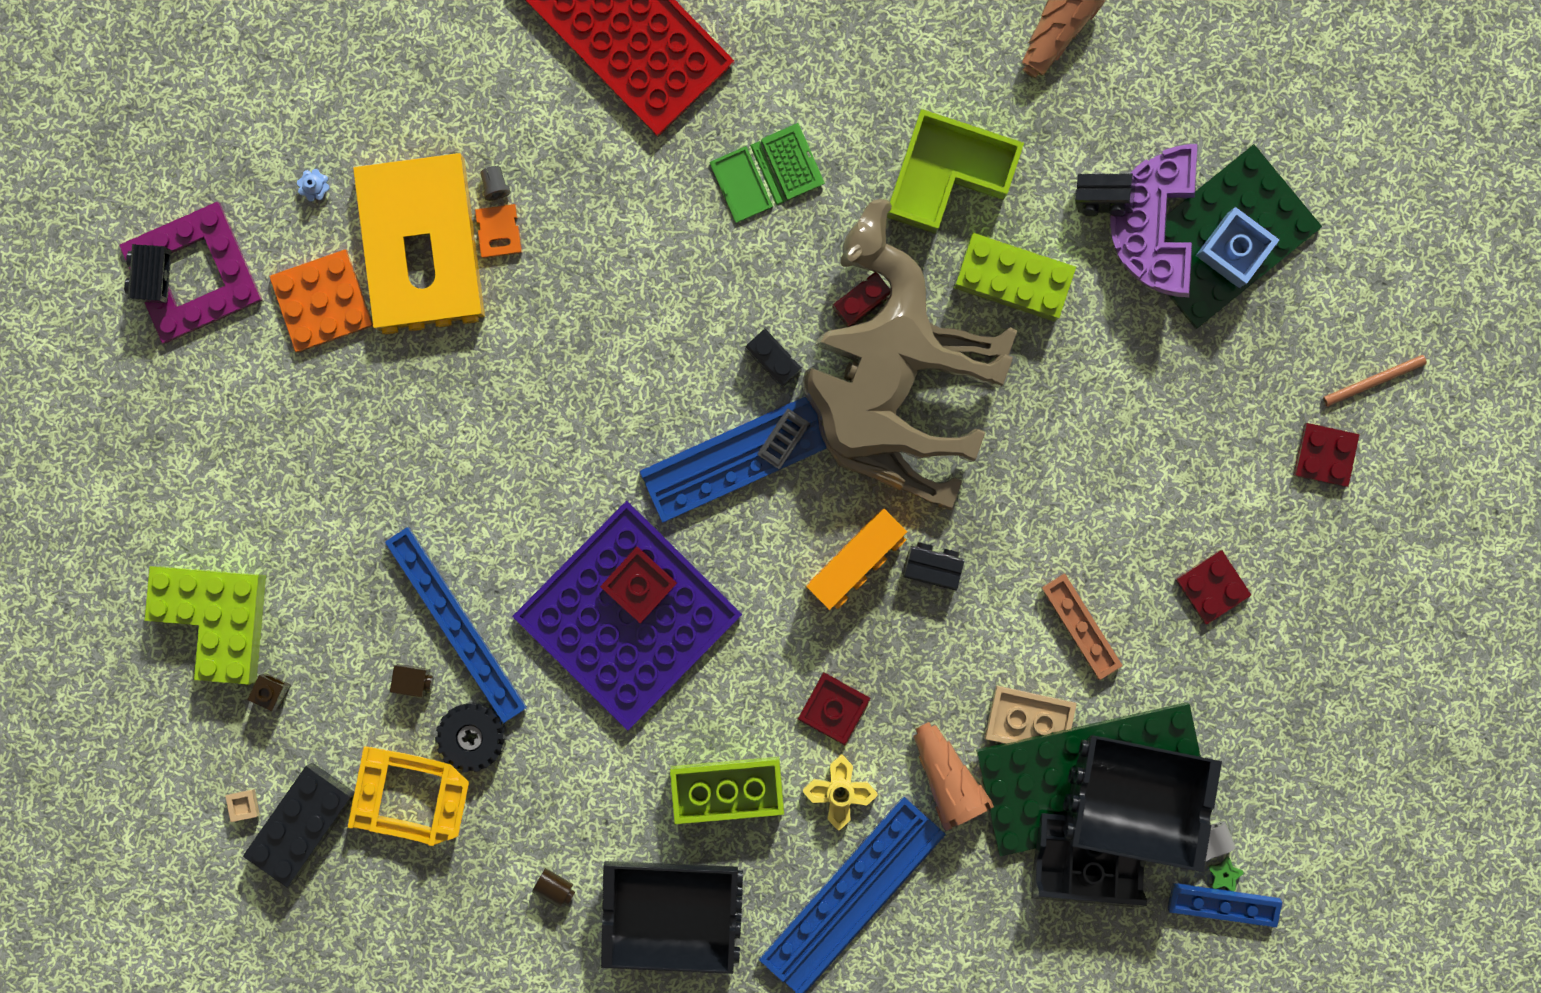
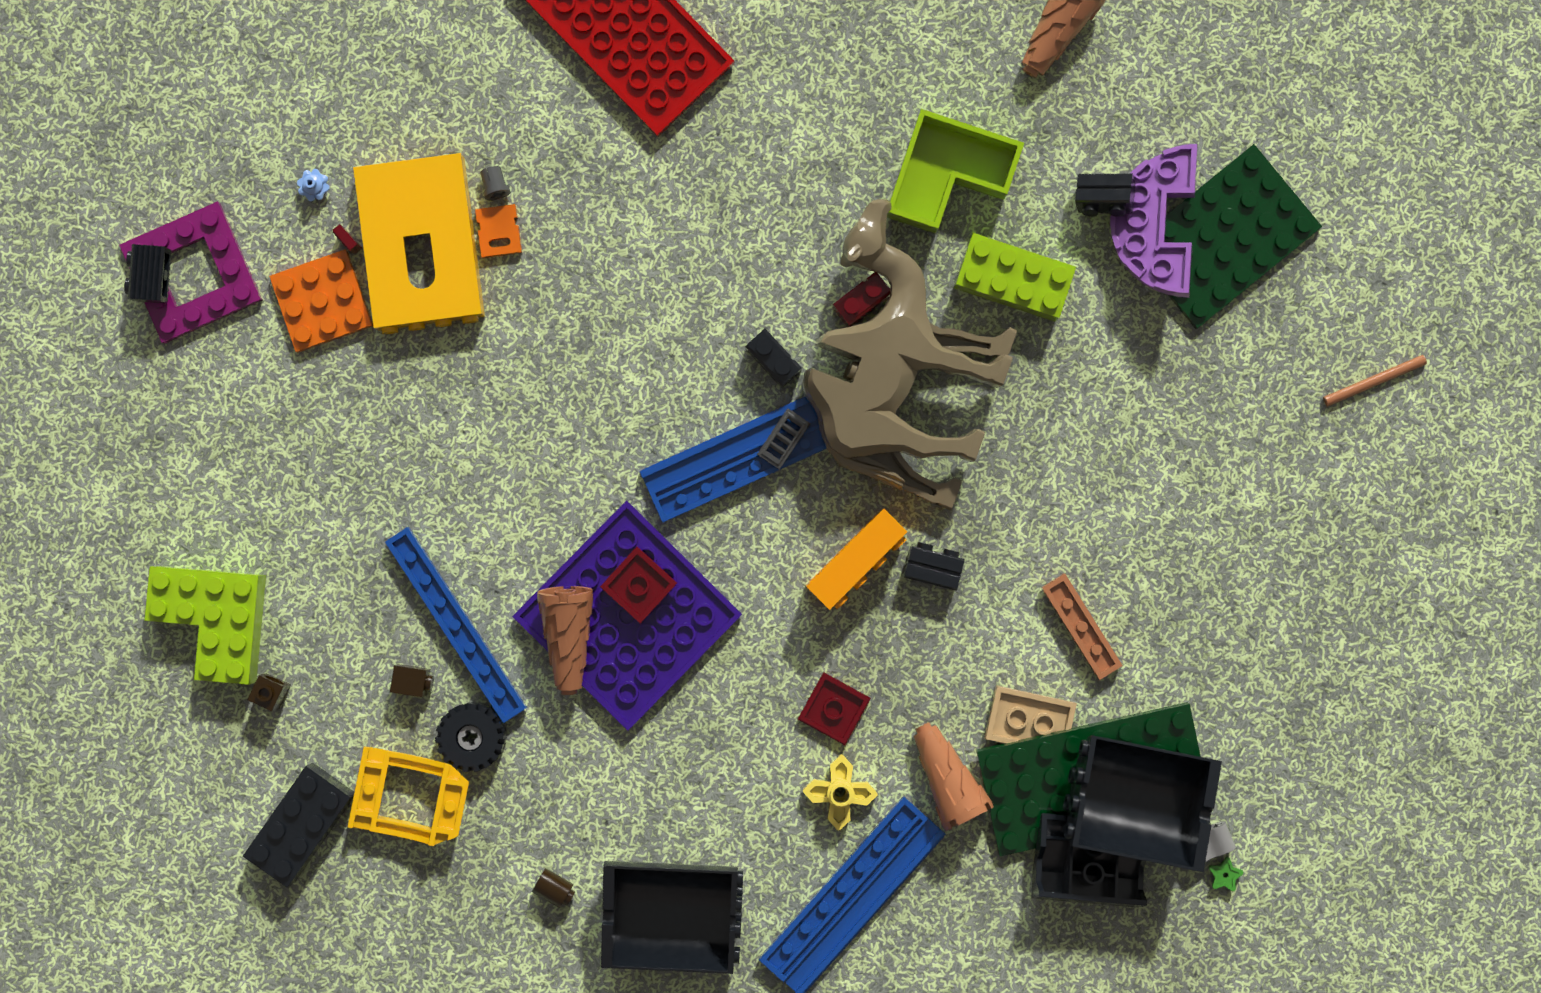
(242, 805): tan plate -> none
(346, 239): none -> dark red tile
(567, 630): none -> nougat cone
(727, 790): lime brick -> none
(790, 163): bright green piece -> none
(1213, 587): dark red plate -> none
(1224, 905): blue plate -> none
(1237, 247): light blue brick -> none
(1326, 454): dark red plate -> none

